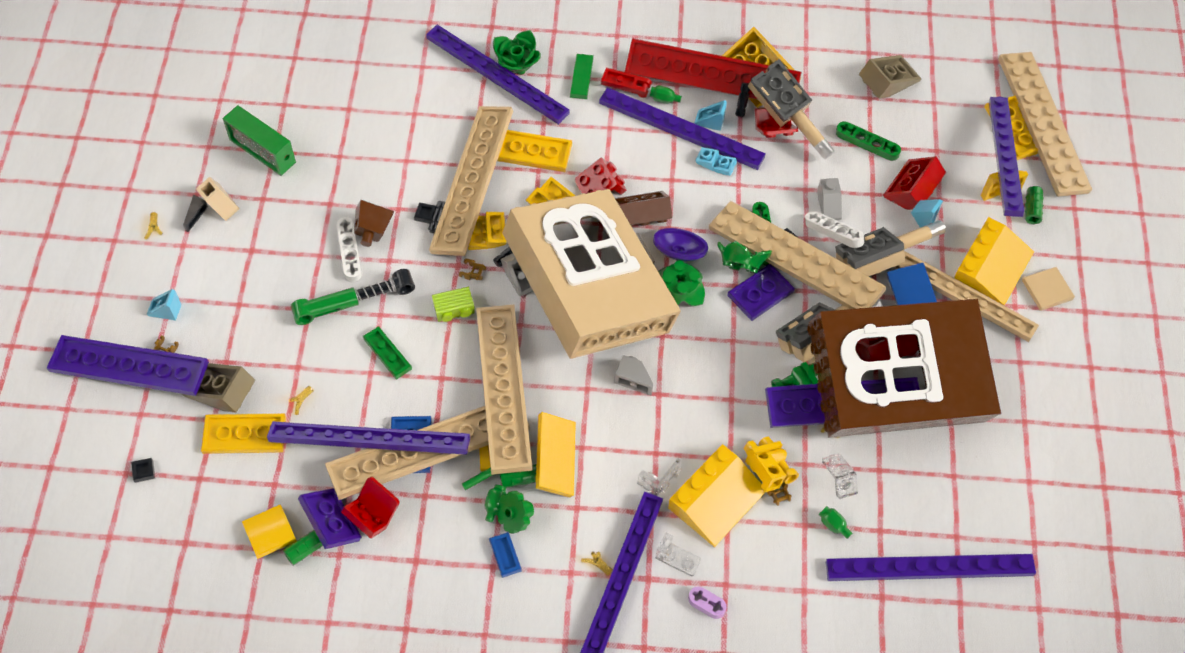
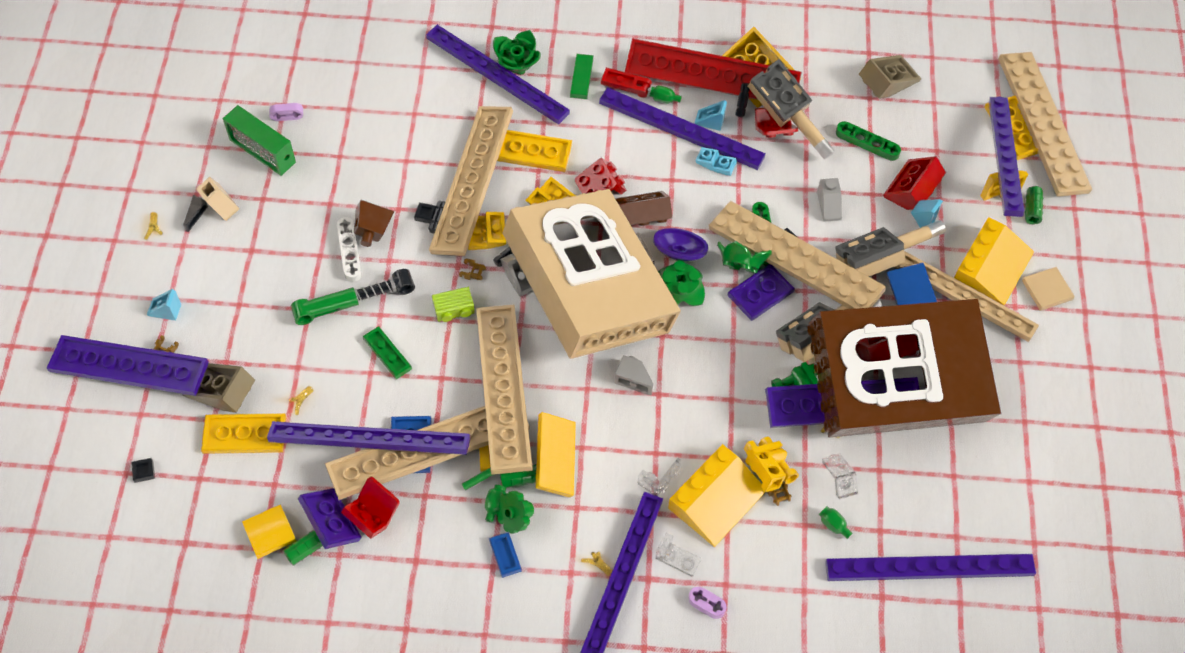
(286, 112): none -> lavender beam
(850, 237): white beam -> none

